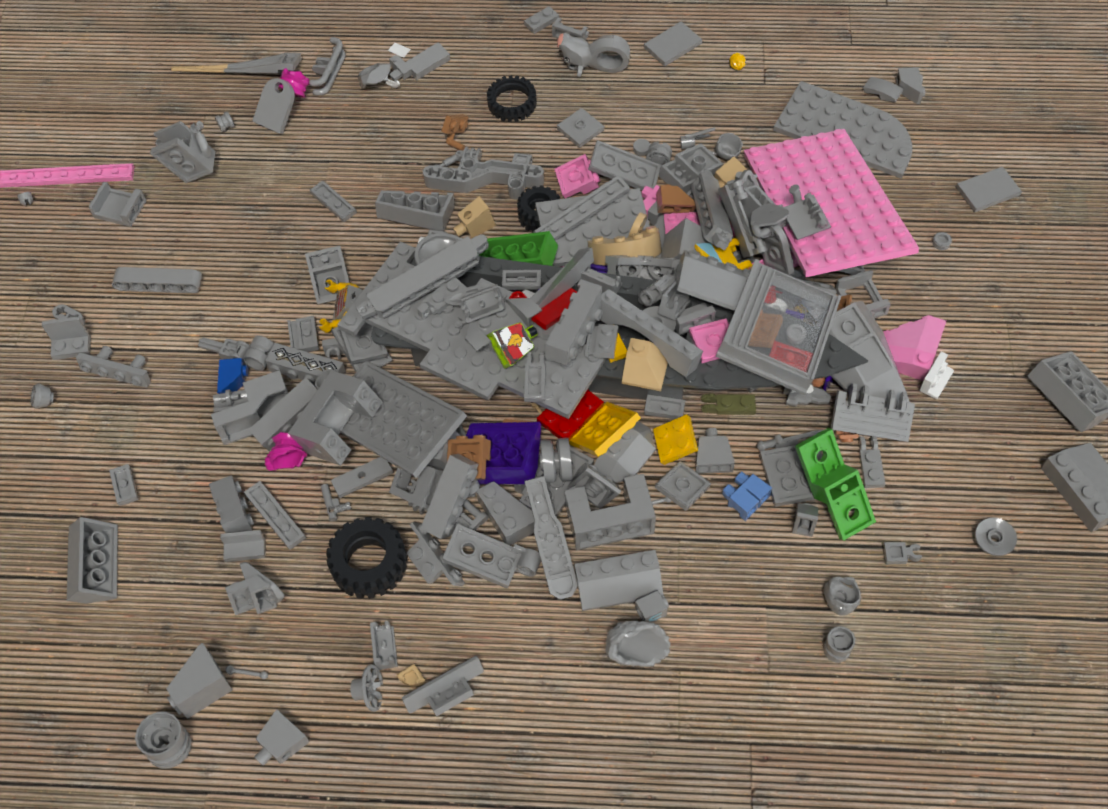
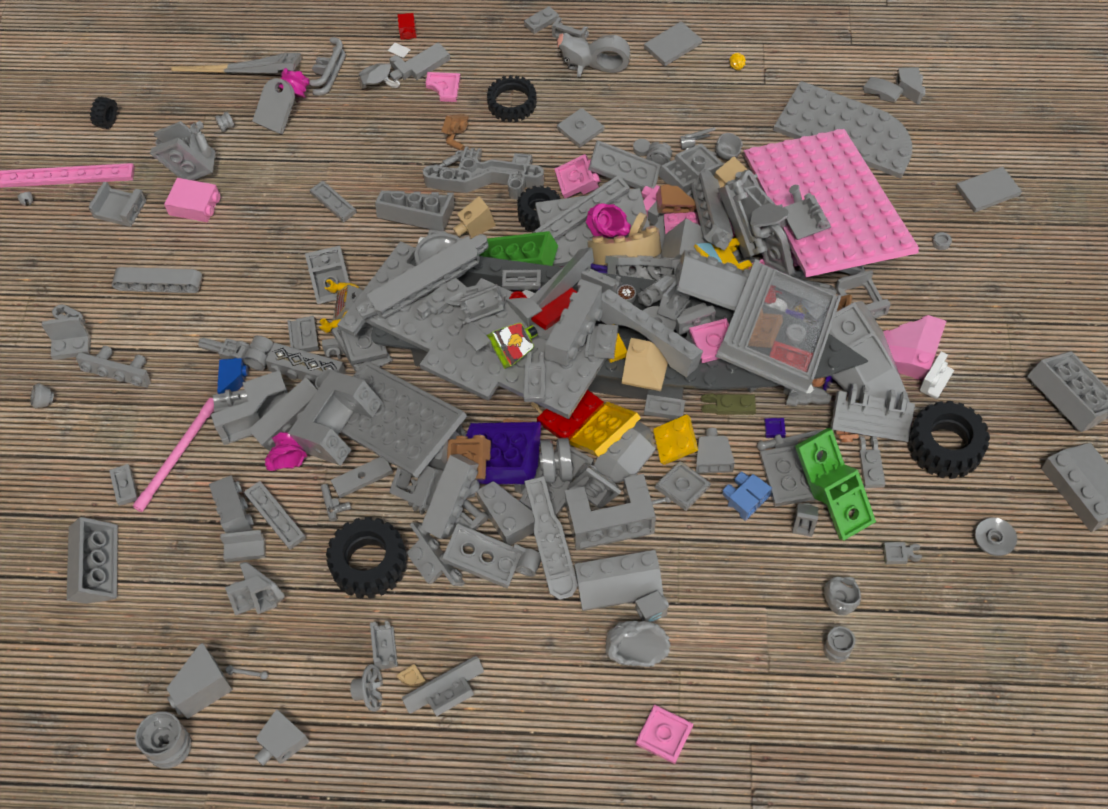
(103, 112): none -> black tyre
(146, 496): none -> bright pink piece
(192, 200): none -> bright pink brick
(406, 26): none -> red brick
(444, 84): none -> bright pink tile
(607, 221): none -> dark pink piece
(627, 292): none -> tile
(664, 734): none -> bright pink tile
(774, 427): none -> dark purple tile
(955, 419): none -> black tyre

